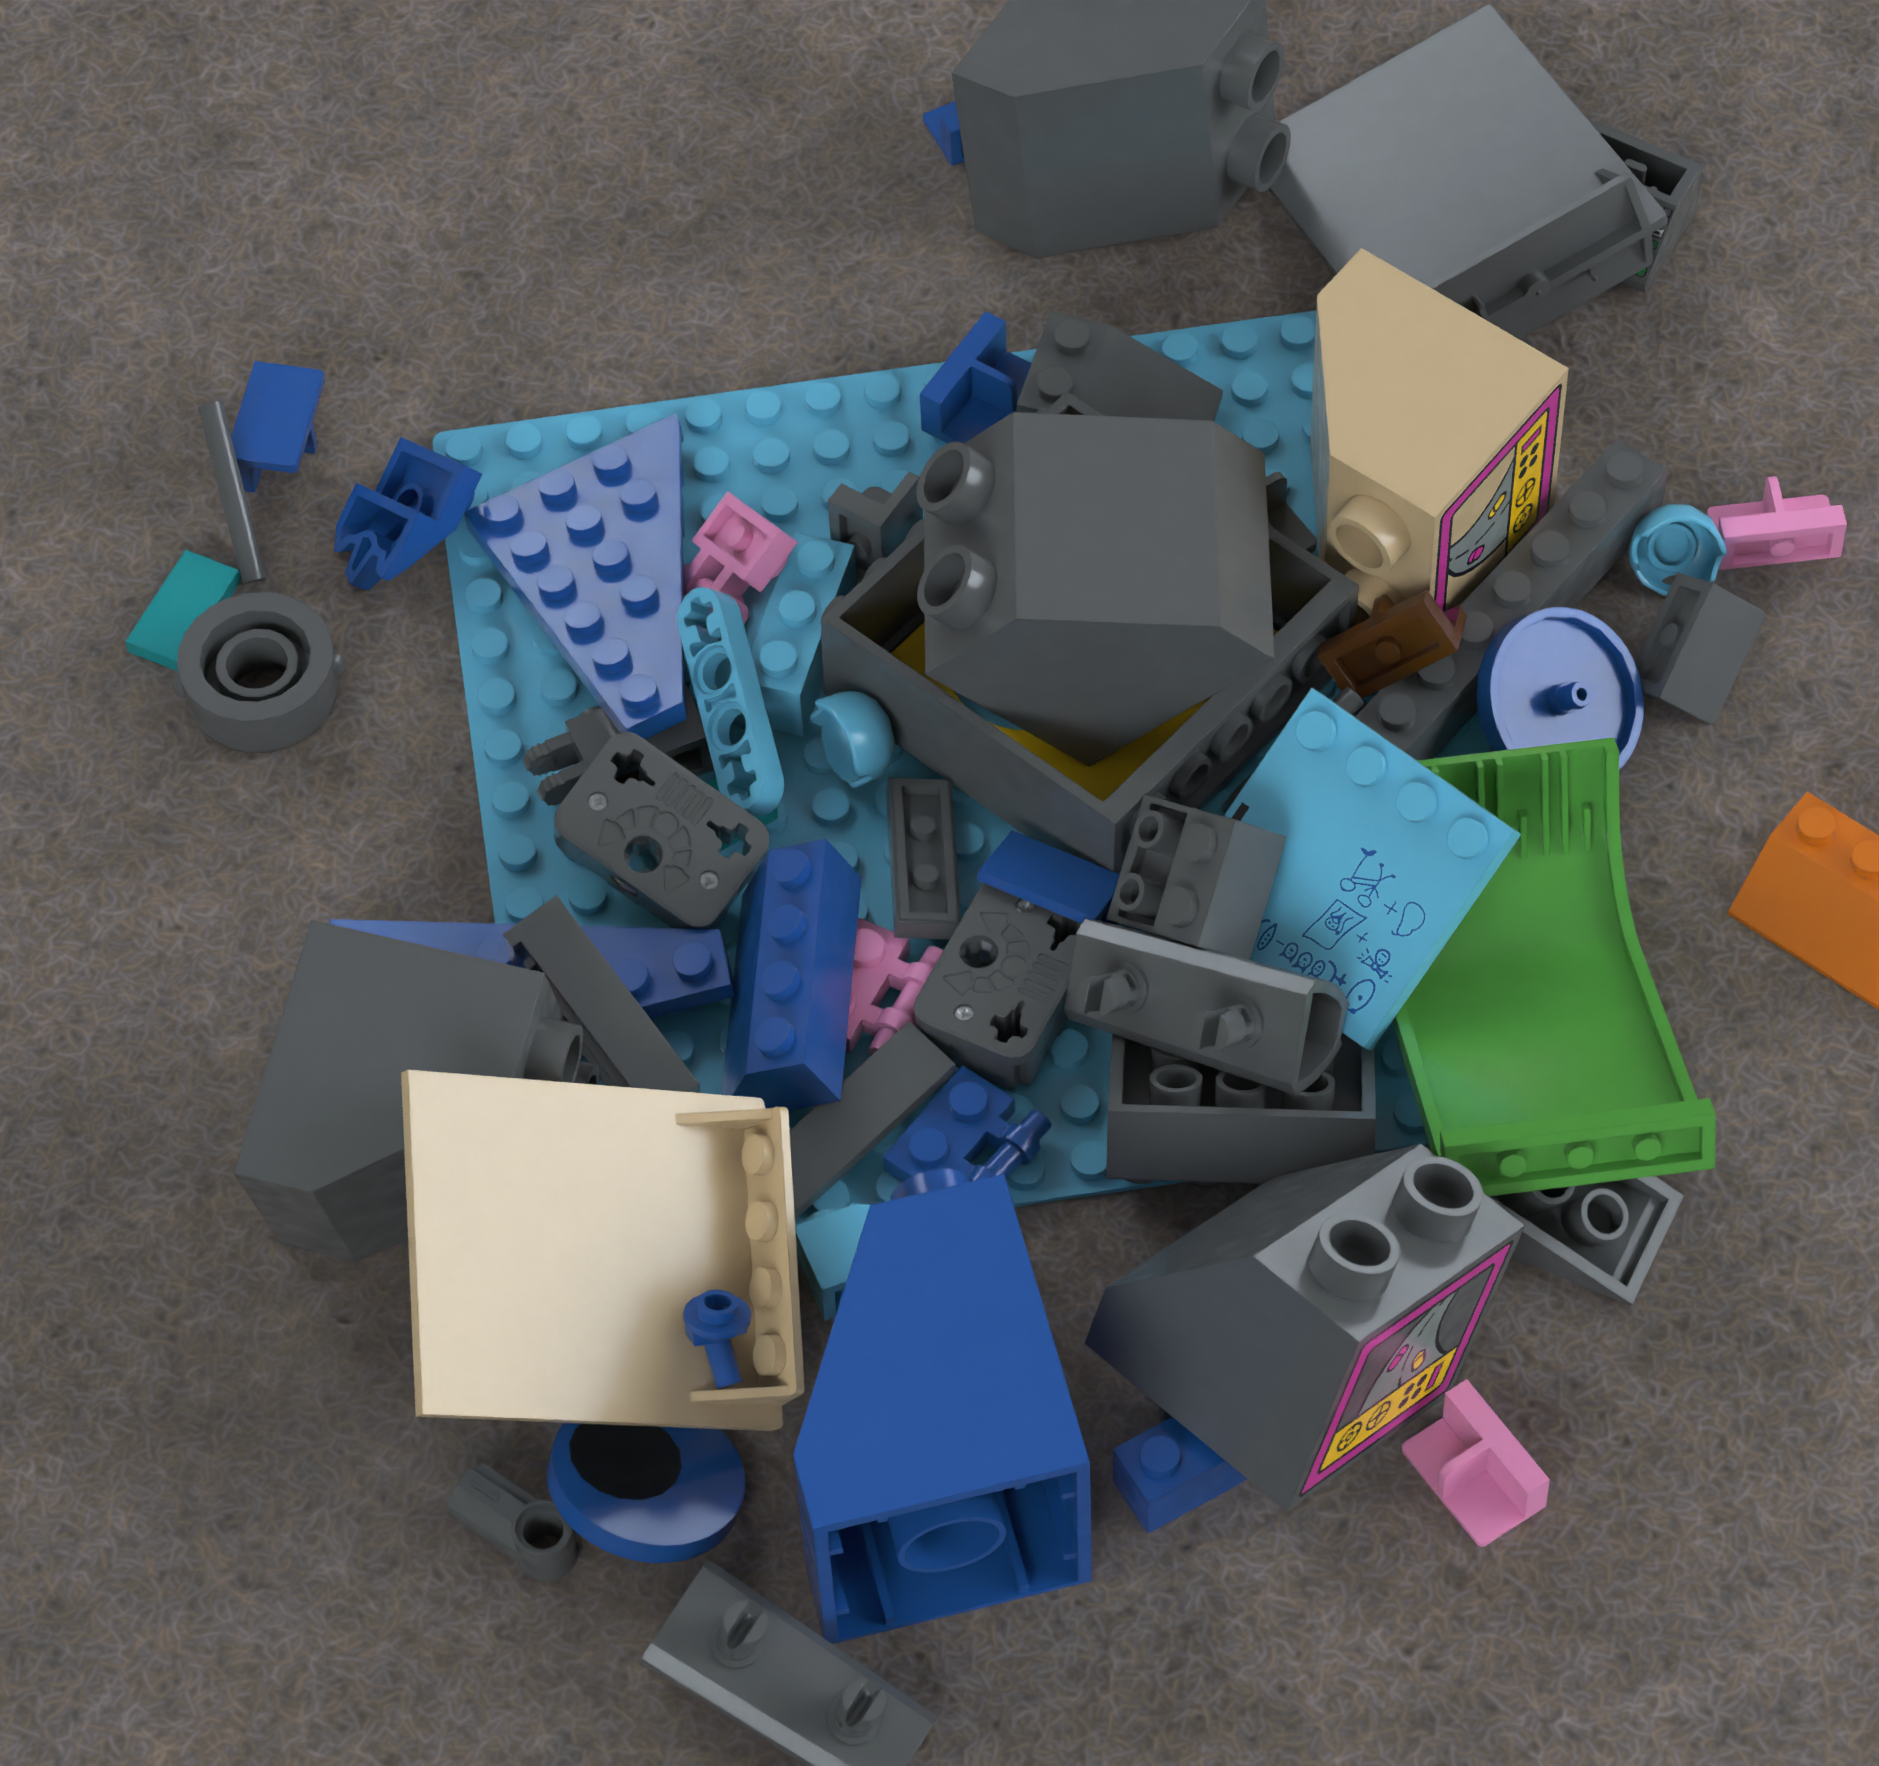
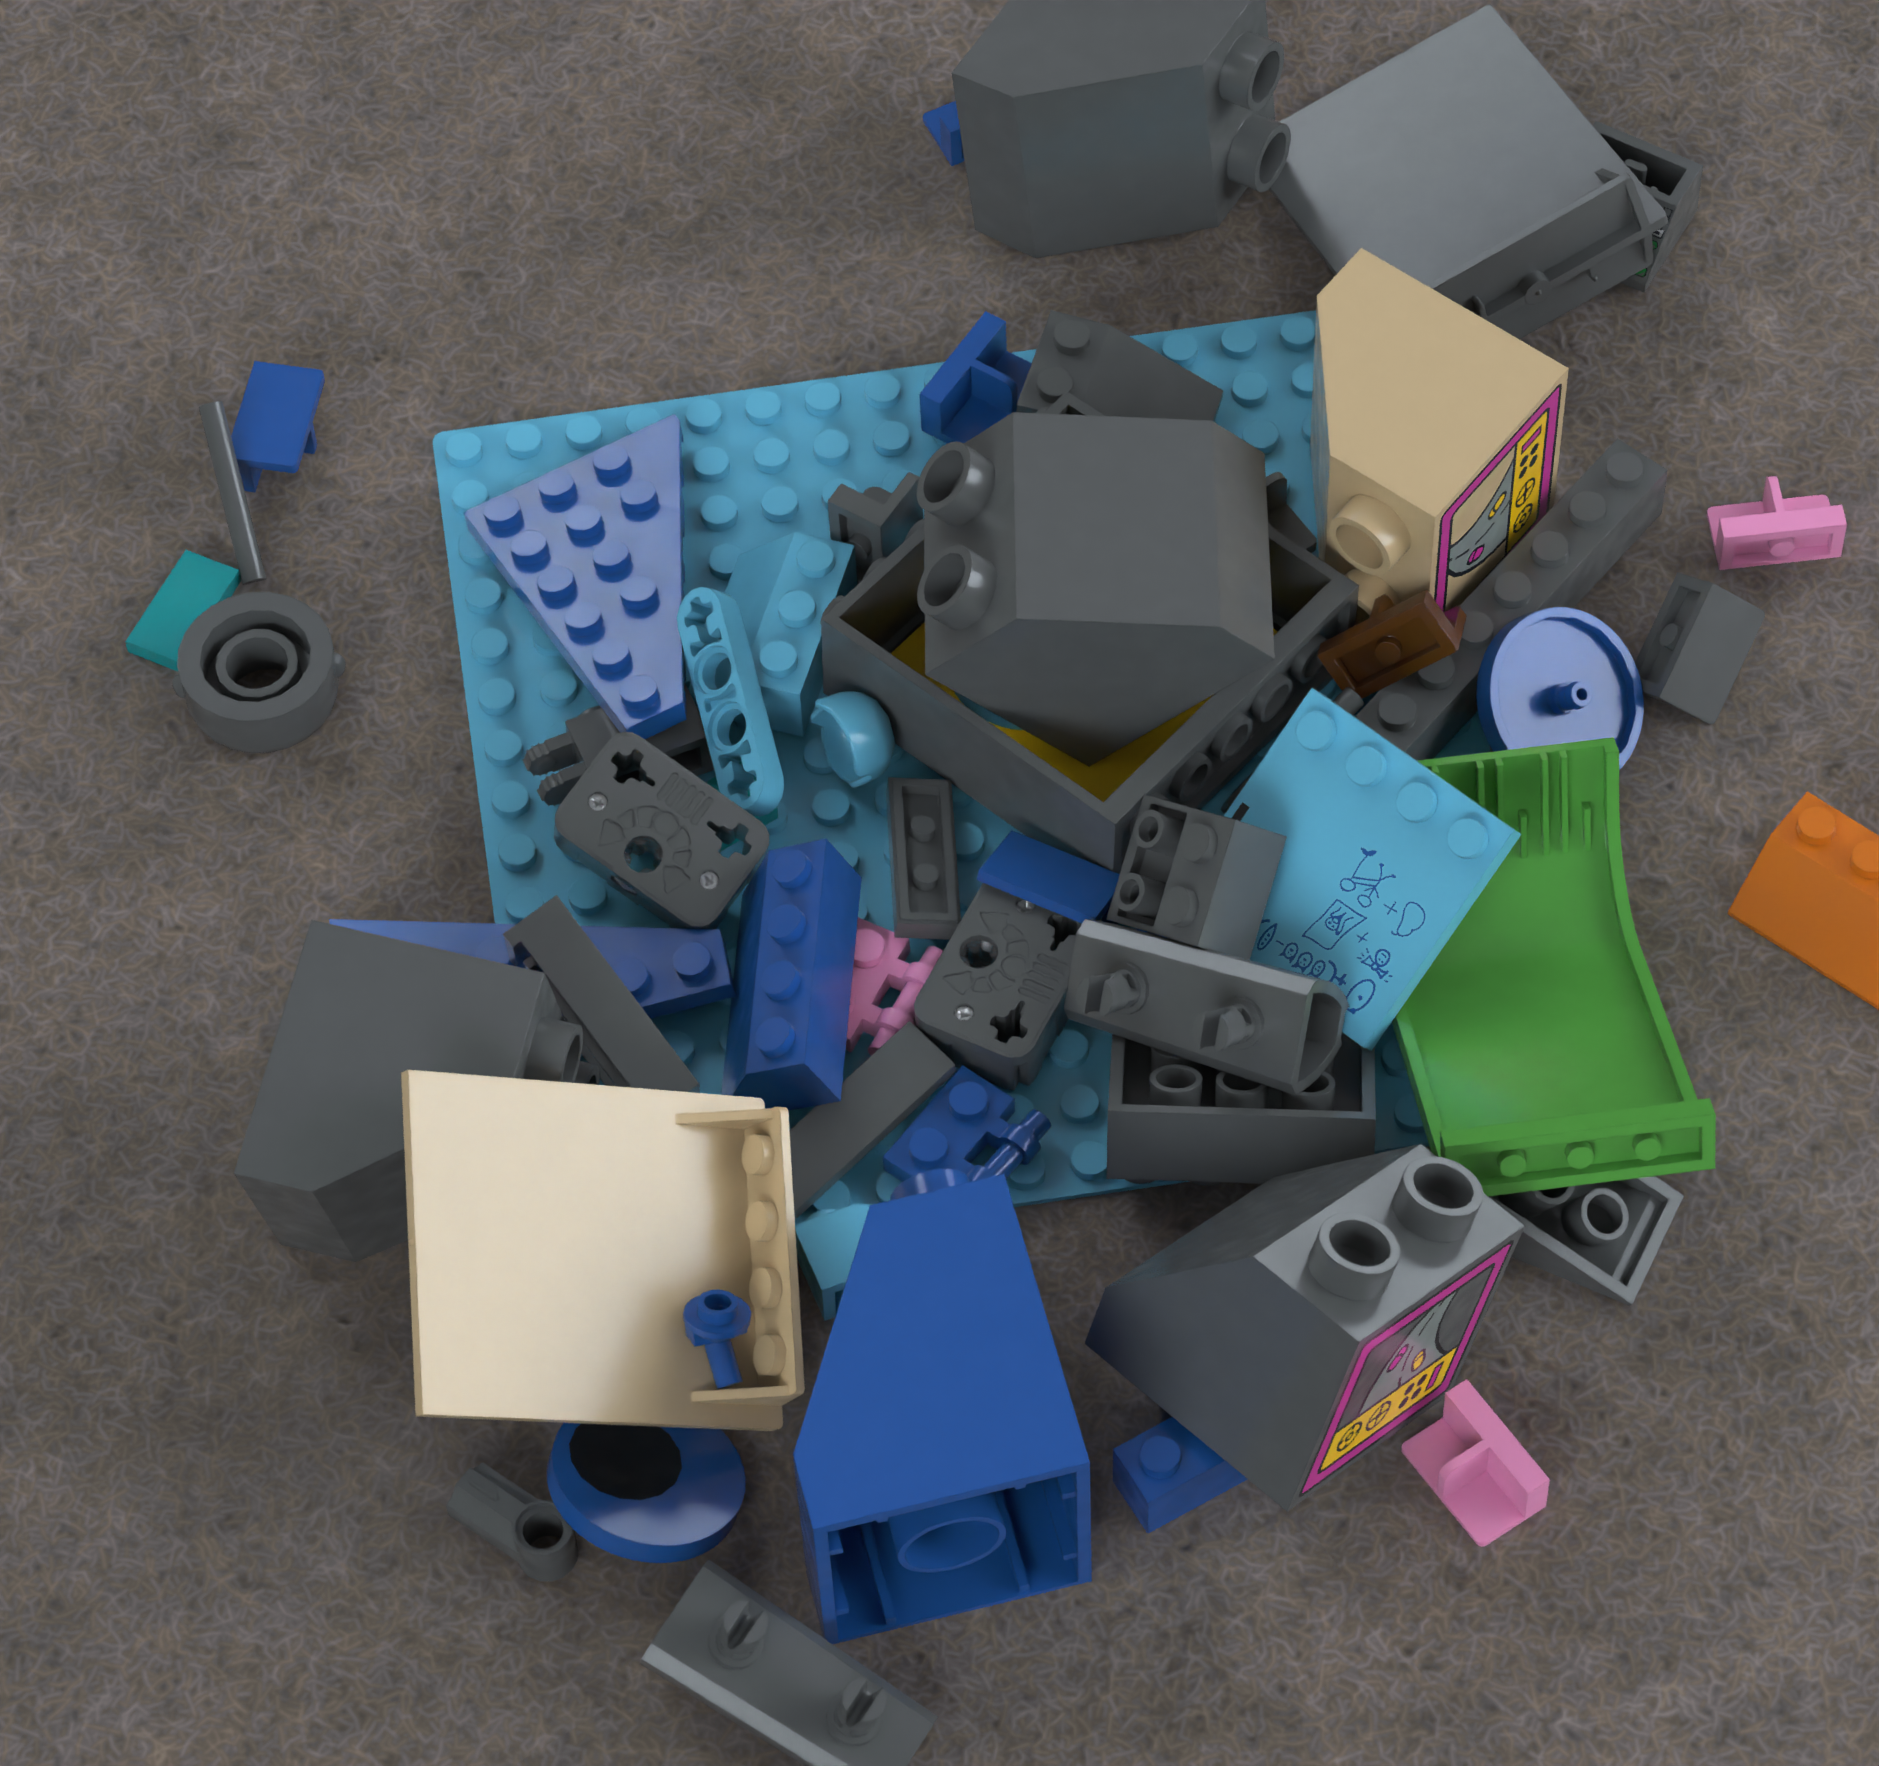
(405, 516): blue plate -> none
(737, 552): bright pink plate -> none
(1675, 541): medium azure hair -> none

